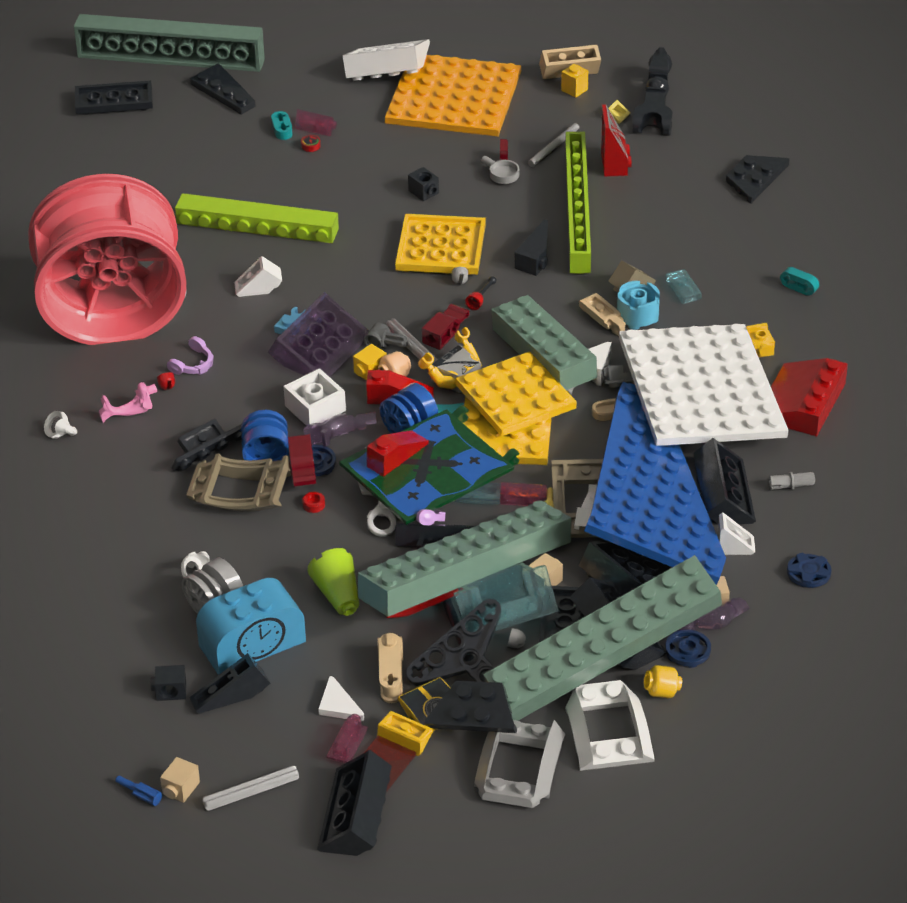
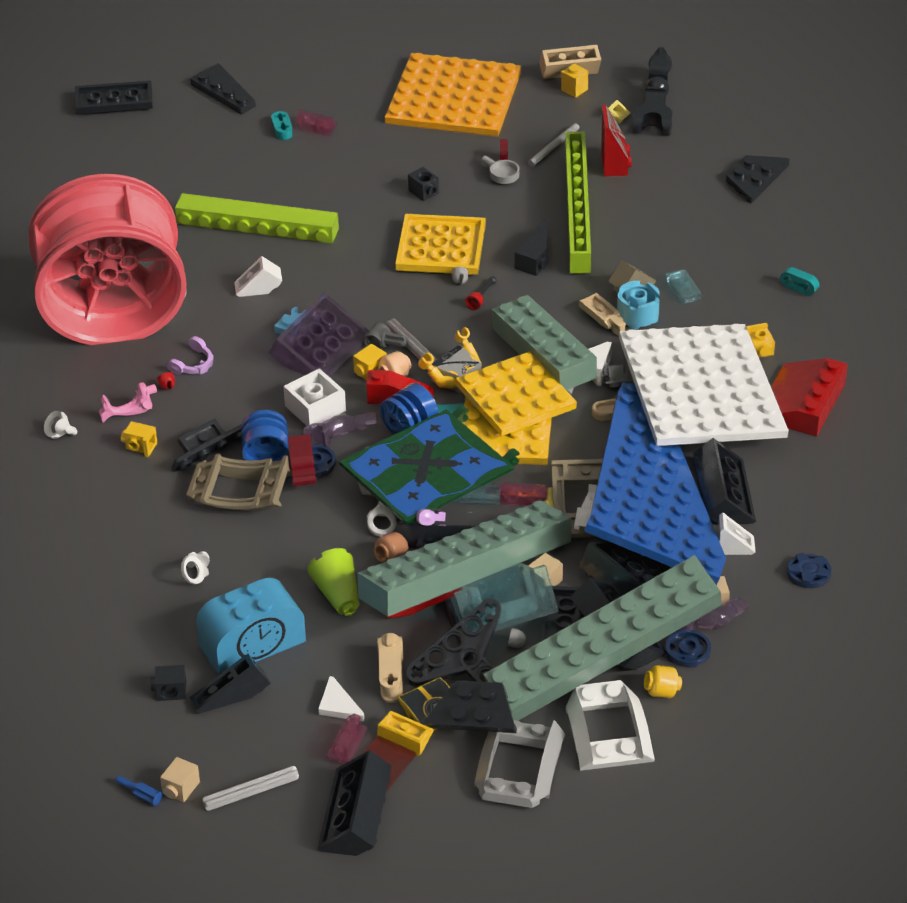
(140, 438): none -> yellow brick
(169, 42): sand green brick -> none
(211, 581): light grey wheel -> none
(310, 143): tile -> none
(313, 502): red tile -> none
(385, 59): white slope -> none
(390, 546): none -> nougat head
(392, 450): red slope -> none
(443, 326): dark red piece -> none
(791, 480): light grey axle -> none

